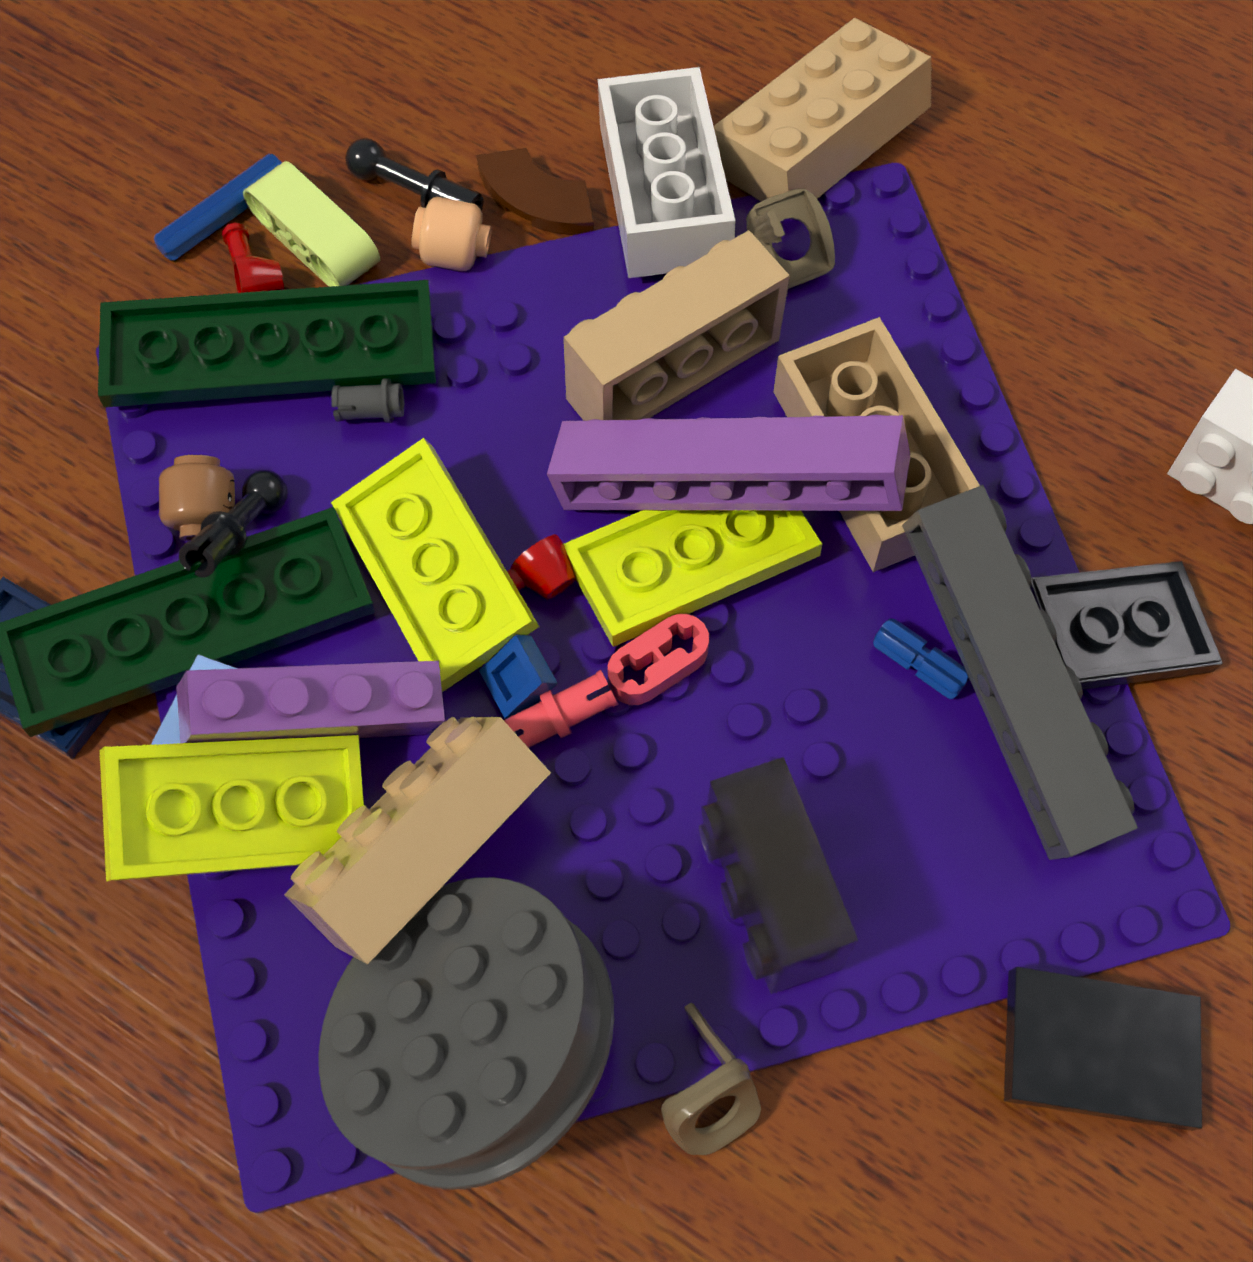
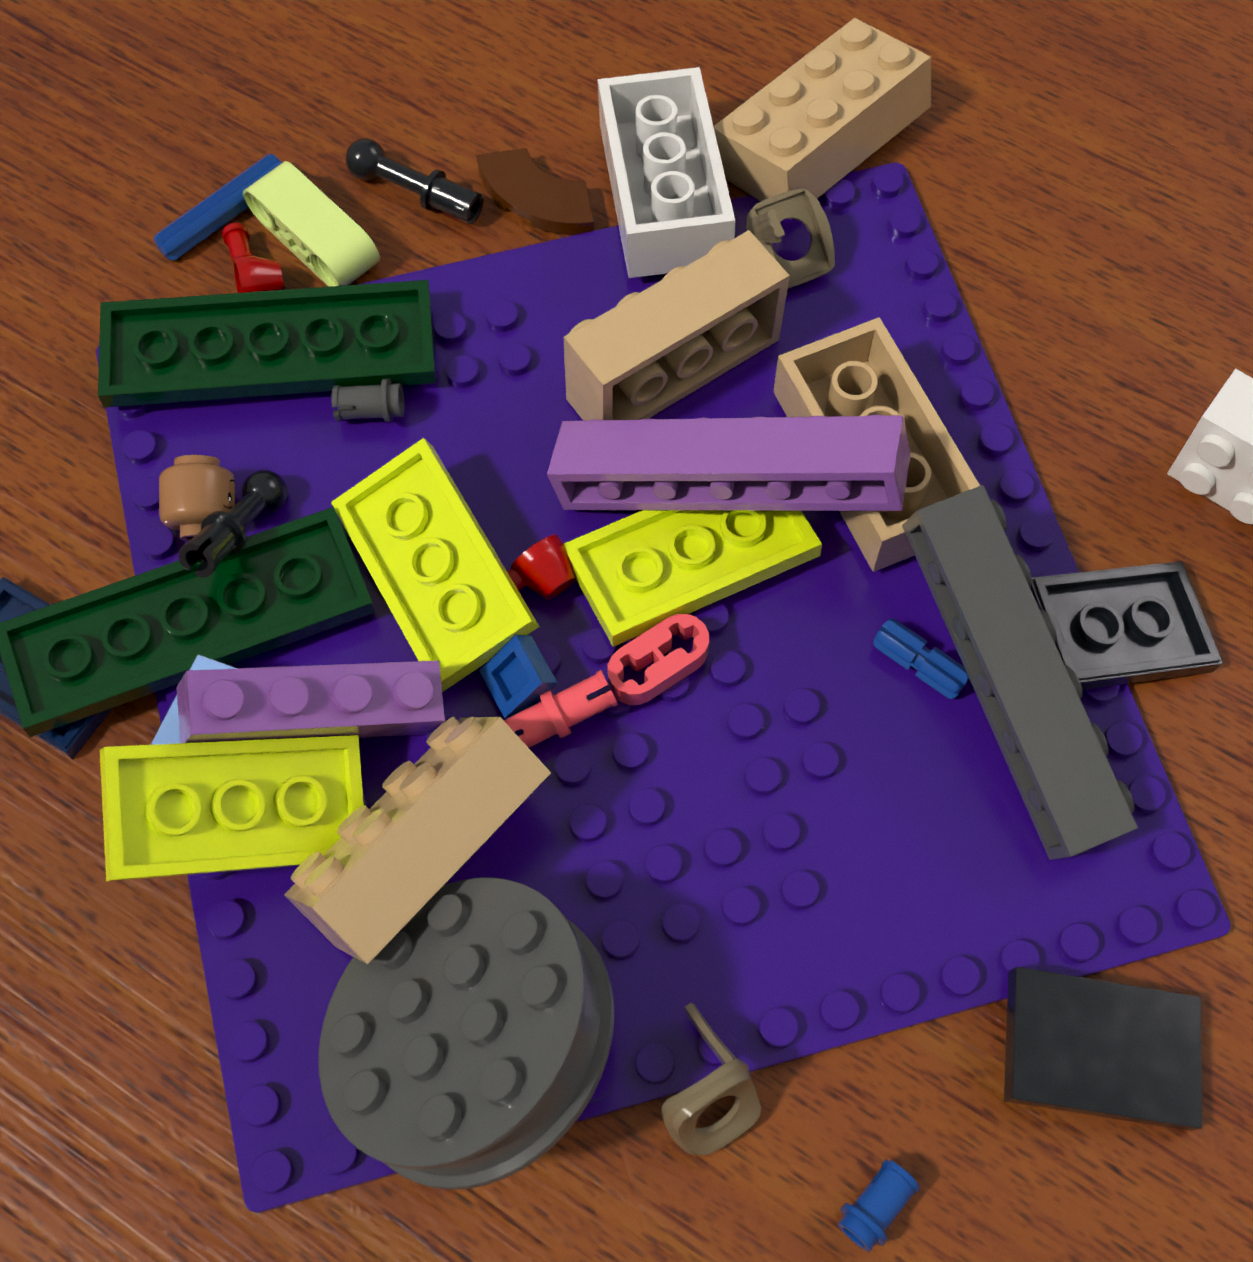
(450, 234): light nougat head -> none
(776, 877): clear smoke brick -> none
(878, 1206): none -> blue pin

